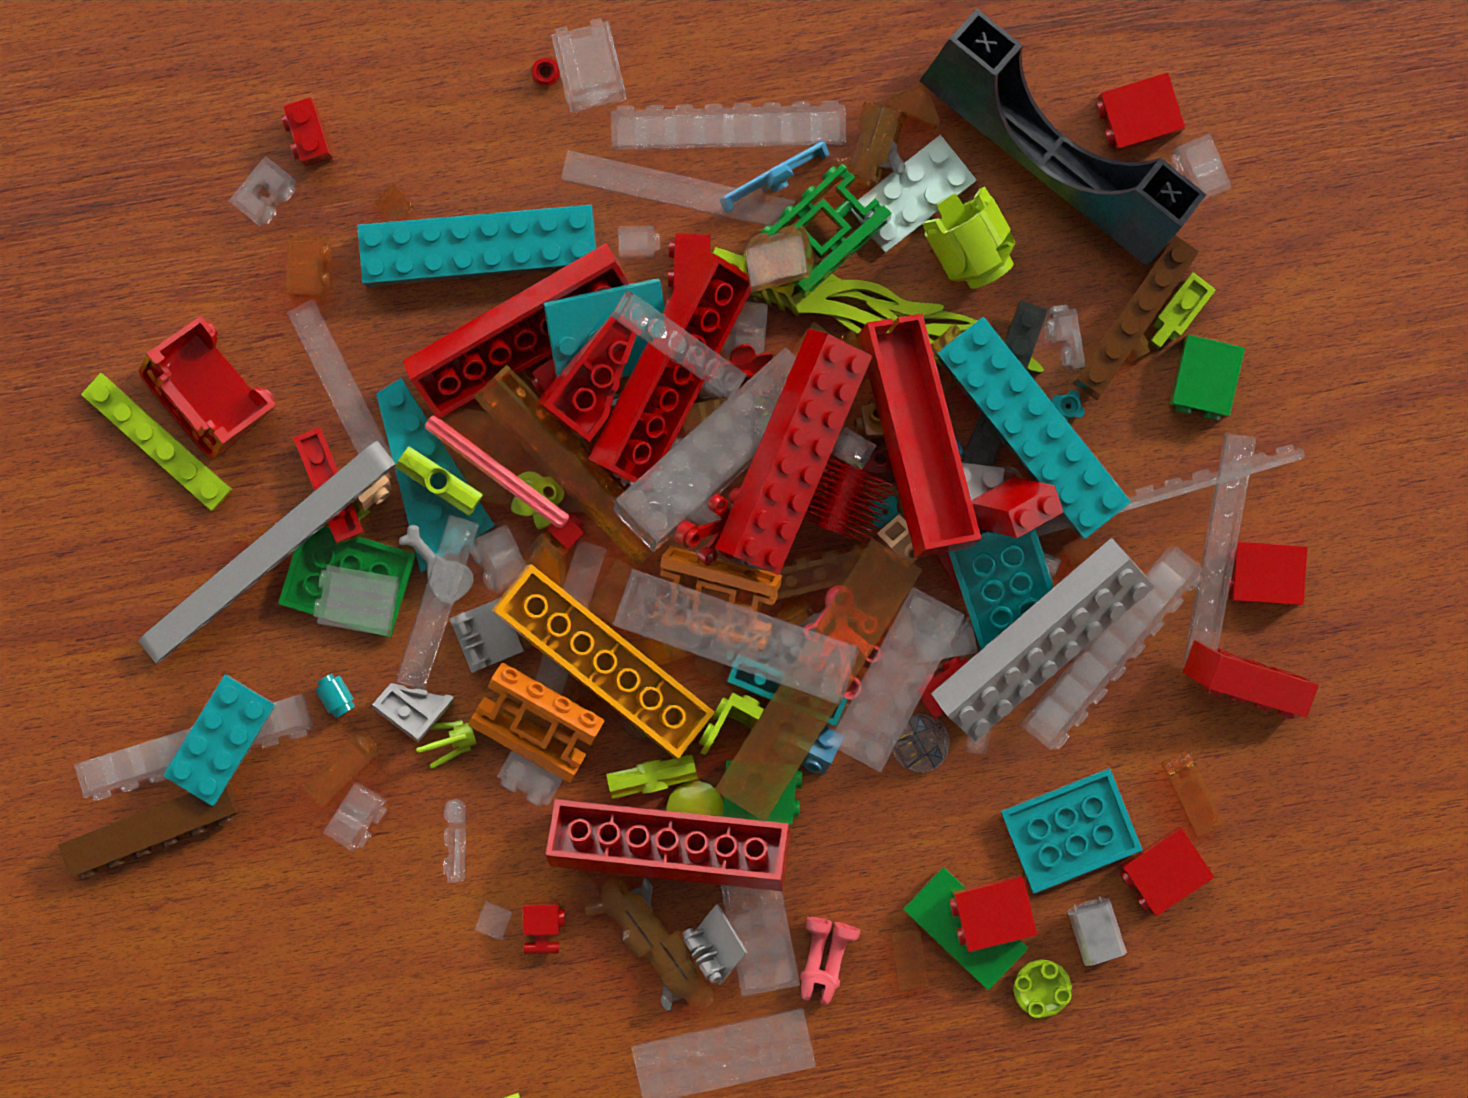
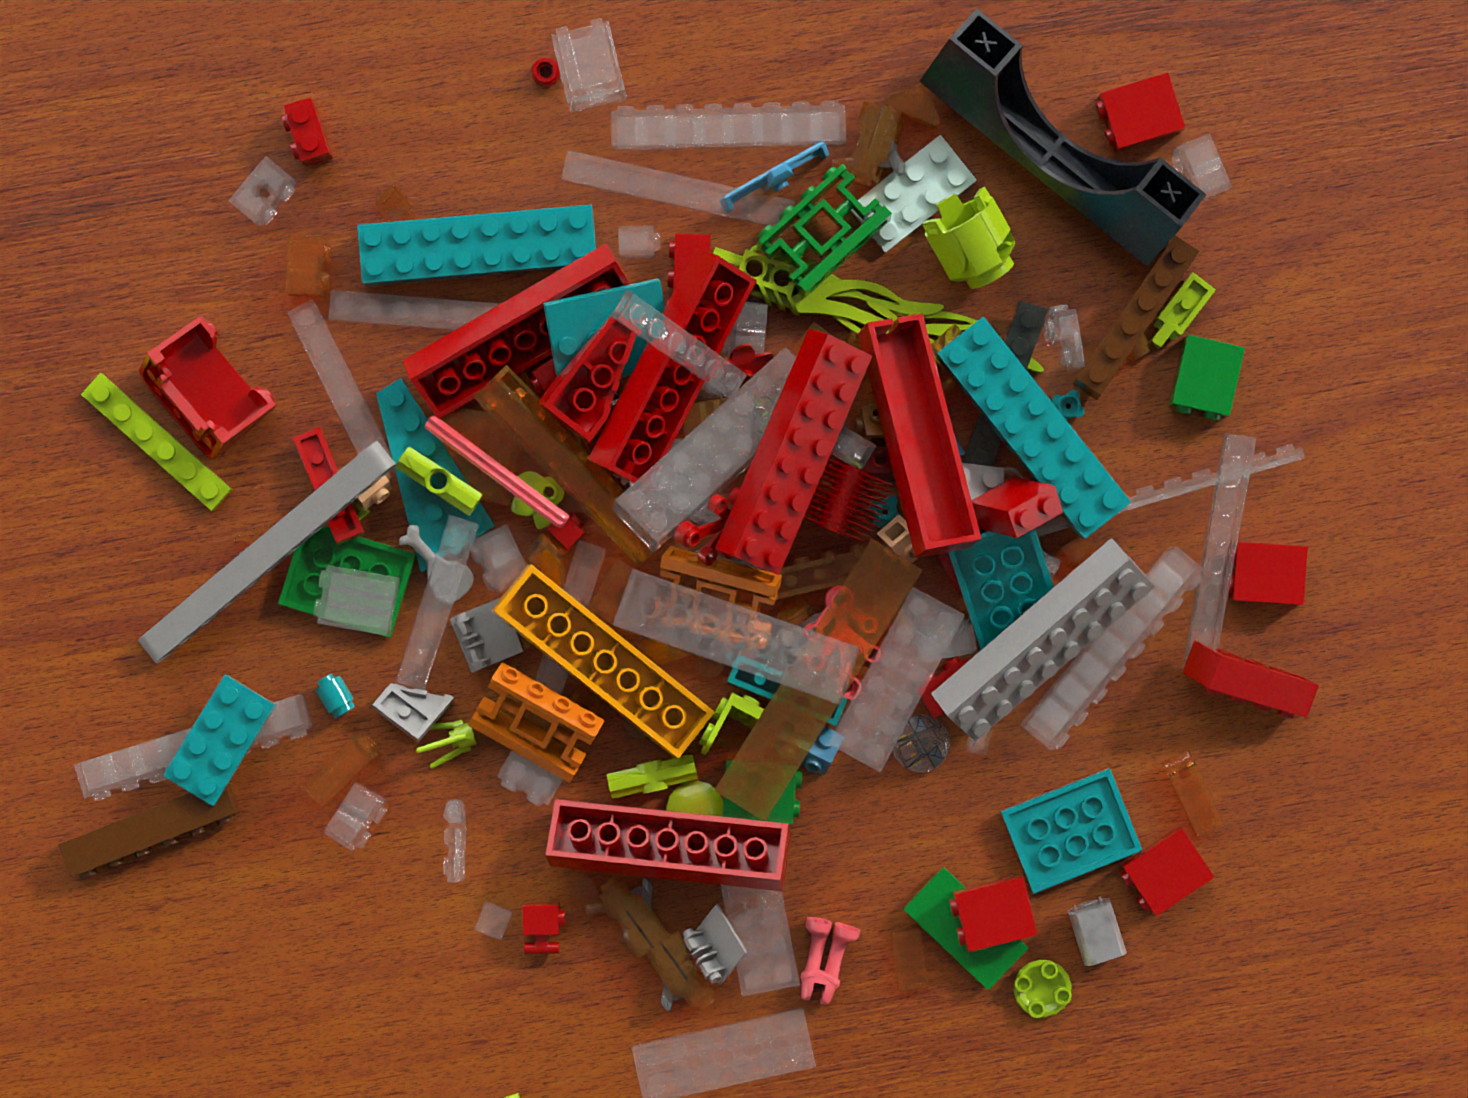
(404, 310): none -> clear plate
(779, 258): clear orange slope -> none

